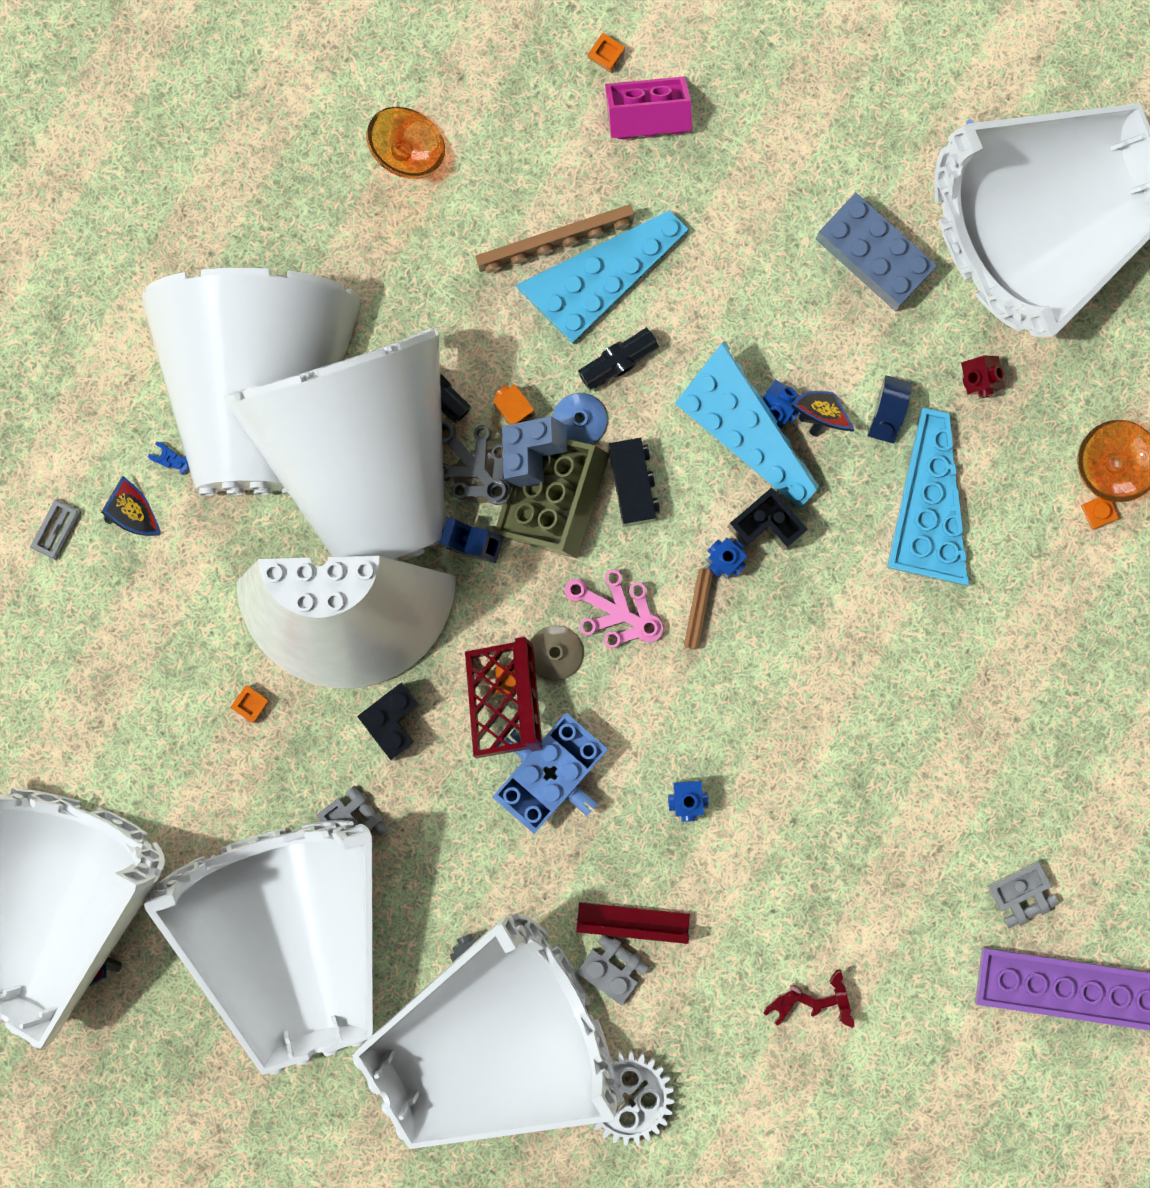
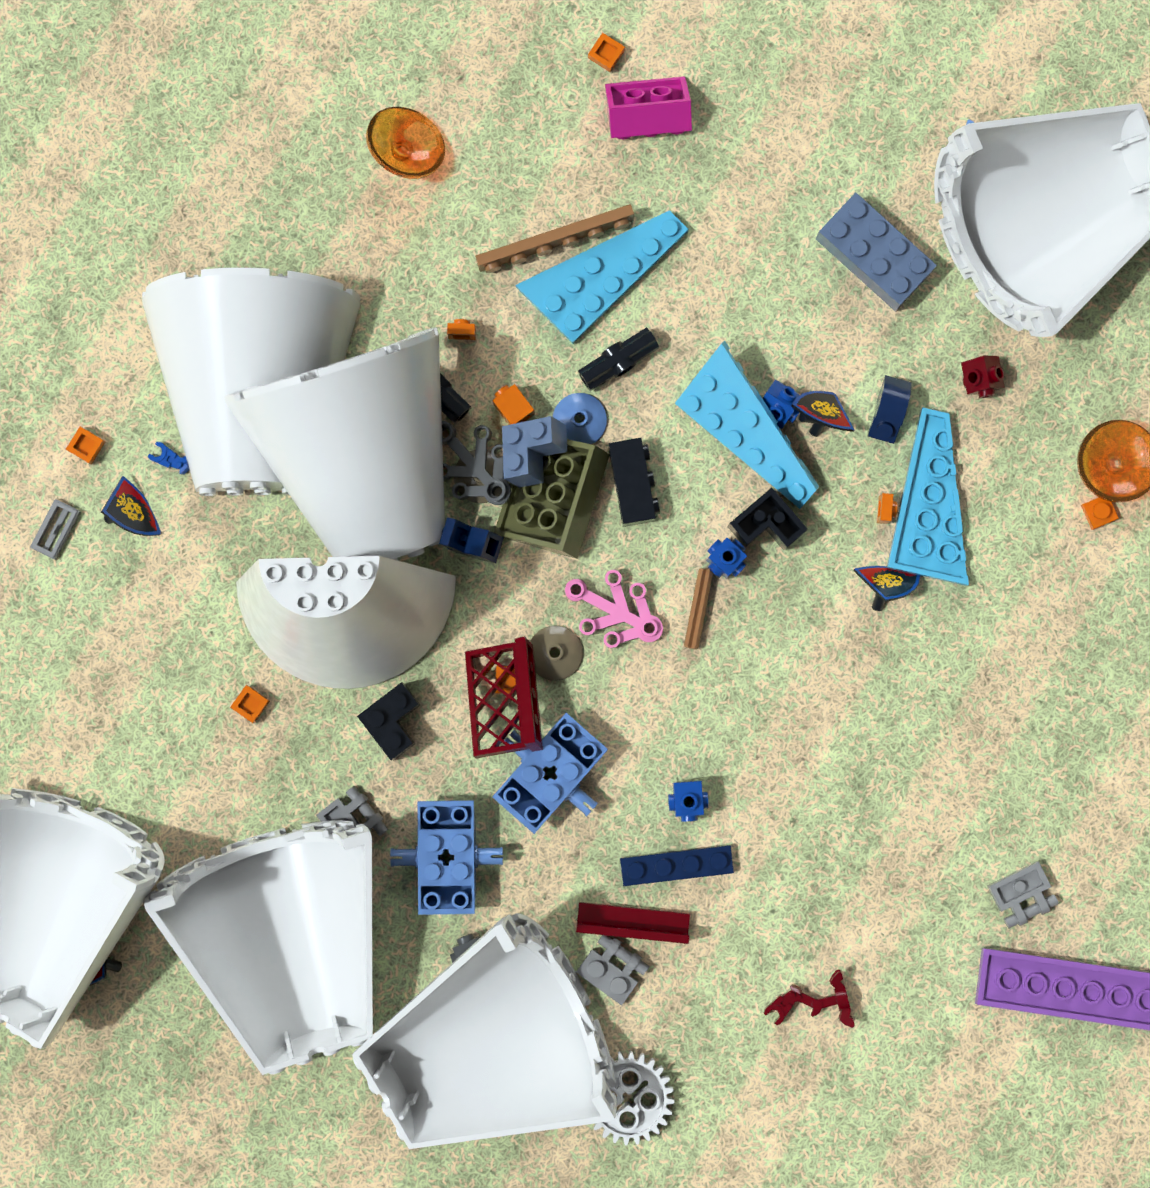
(85, 445): none -> orange plate
(440, 885): none -> medium blue slope
(461, 330): none -> orange plate
(676, 865): none -> dark blue plate
(886, 508): none -> orange plate
(887, 583): none -> shield

